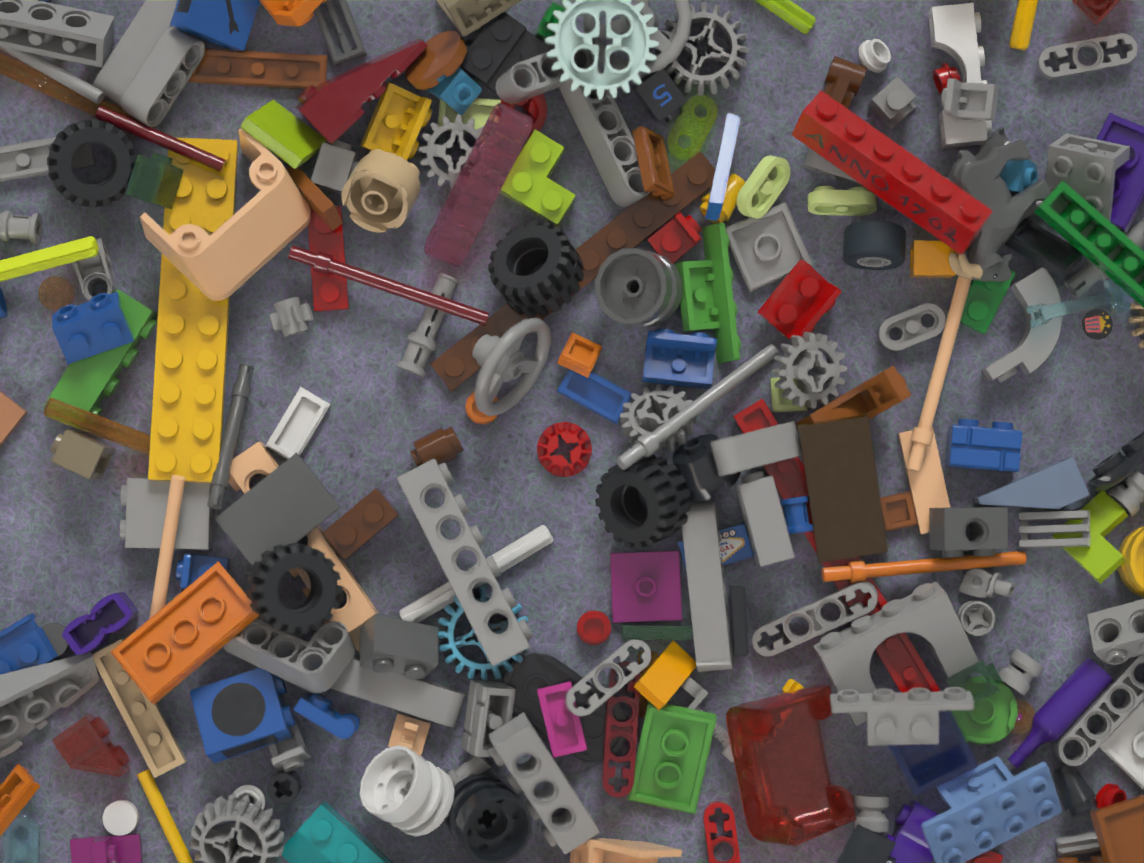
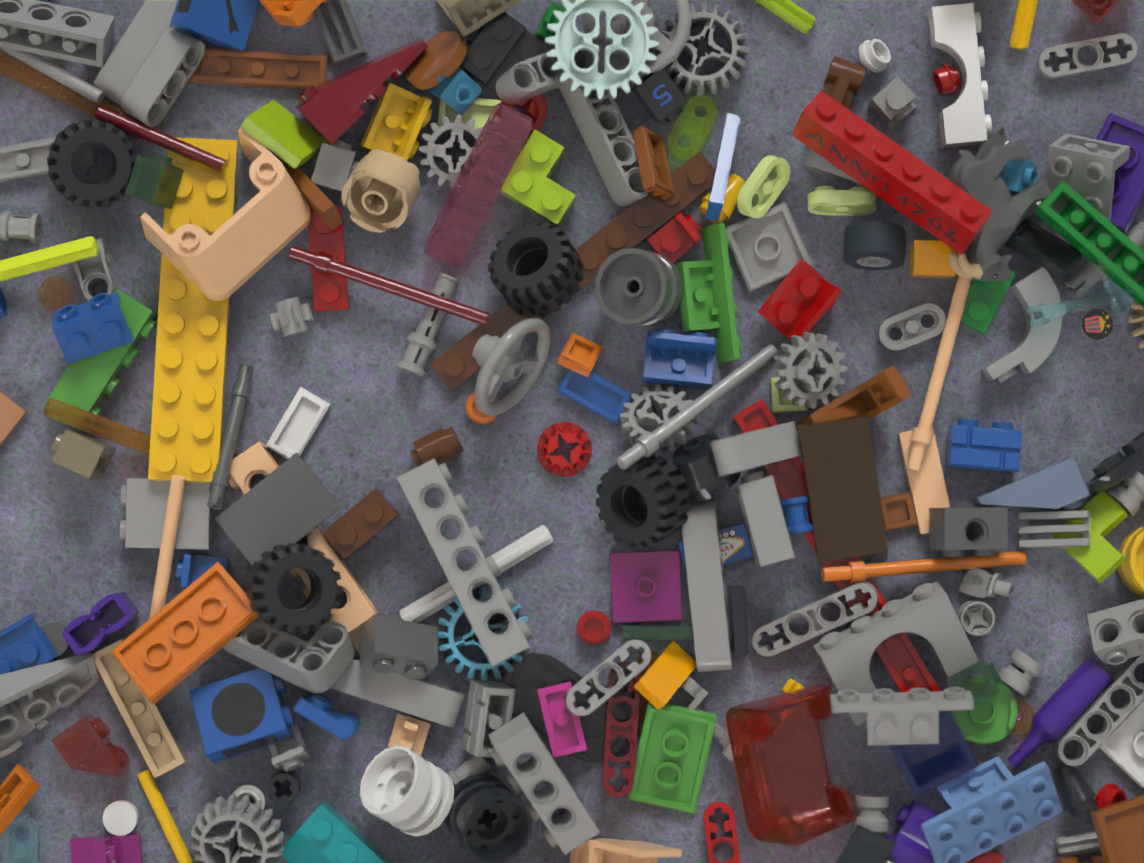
(970, 100): light grey bracket -> none

